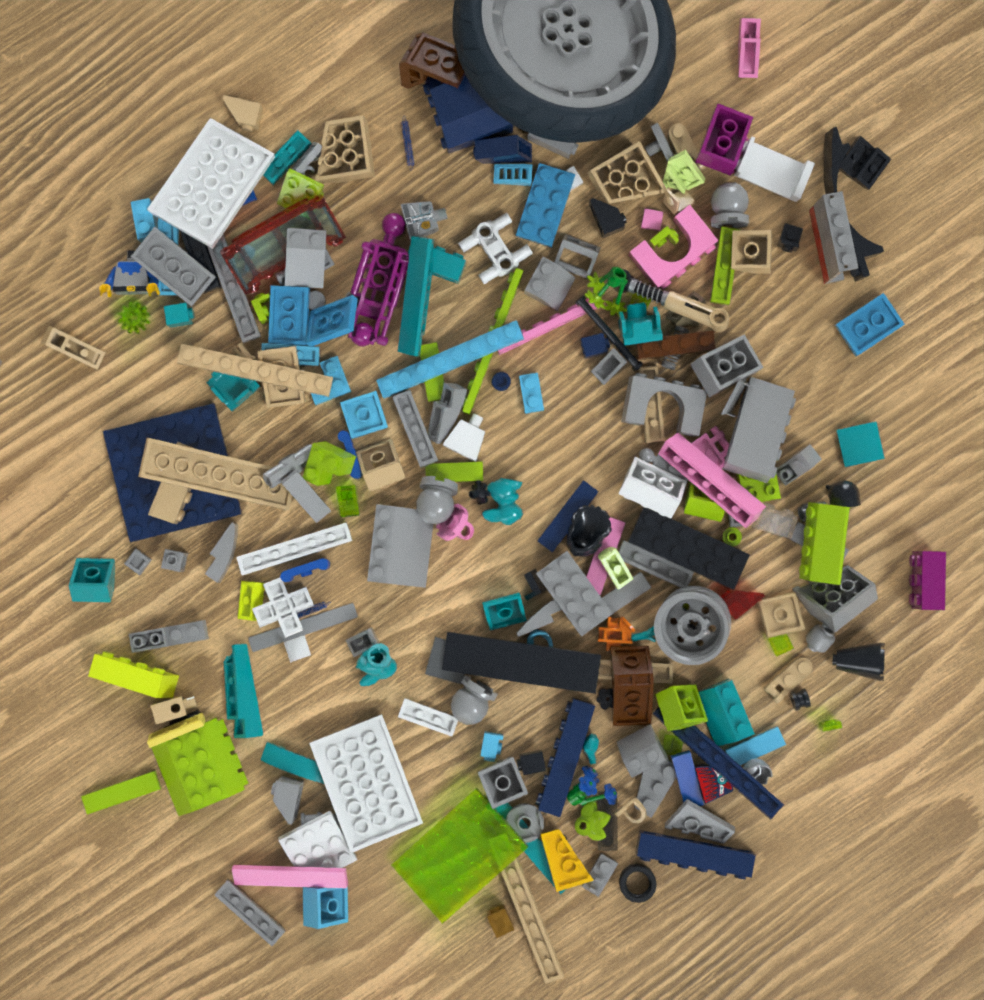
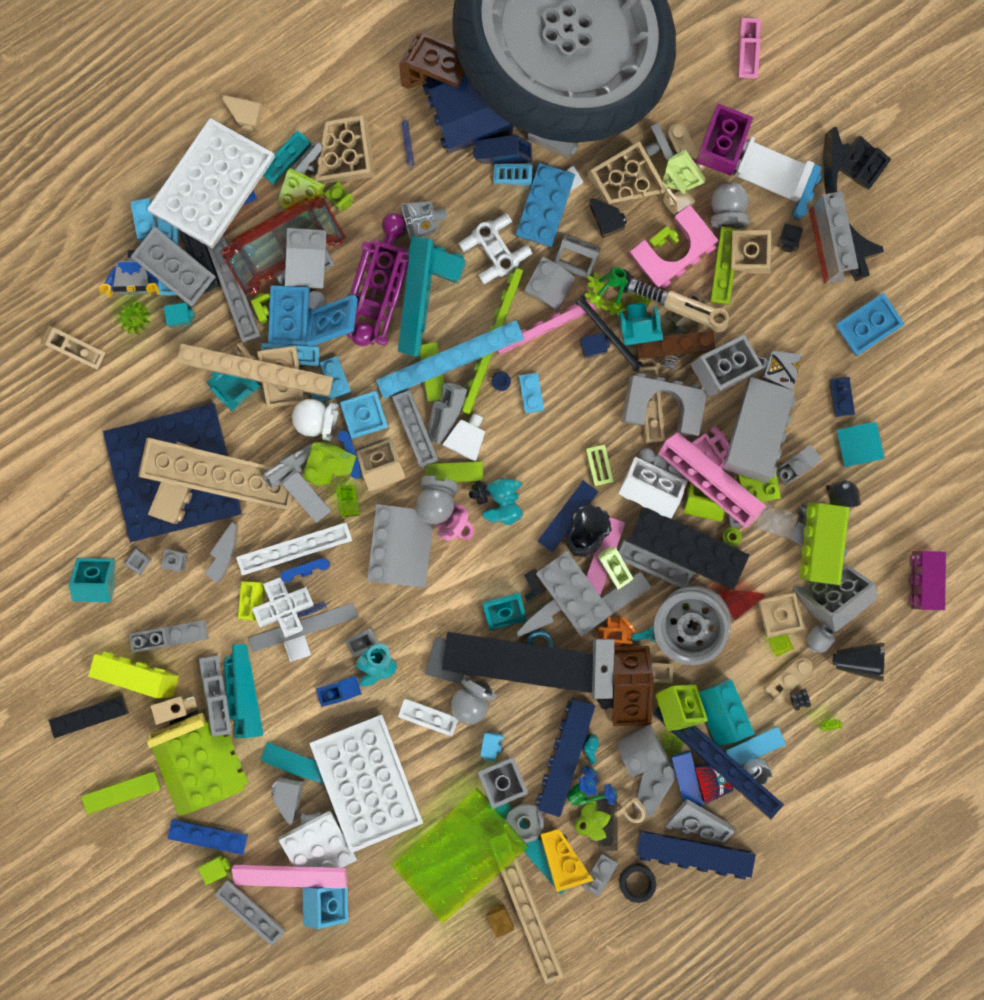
(88, 716): none -> black plate
(207, 836): none -> blue plate
(214, 696): none -> light grey slope
(214, 869): none -> lime brick
(314, 418): none -> white tile
(338, 691): none -> blue slope
(339, 197): none -> lime bracket
(531, 762): black brick -> none
(603, 680): none -> light grey tile
(607, 465): none -> yellowish green tile
(609, 366): light grey slope -> none
(652, 220): bright pink tile -> none
(735, 397): light grey piece -> none
(781, 368): none -> light grey torso
(800, 207): none -> dark azure plate
(842, 397): none -> dark blue plate

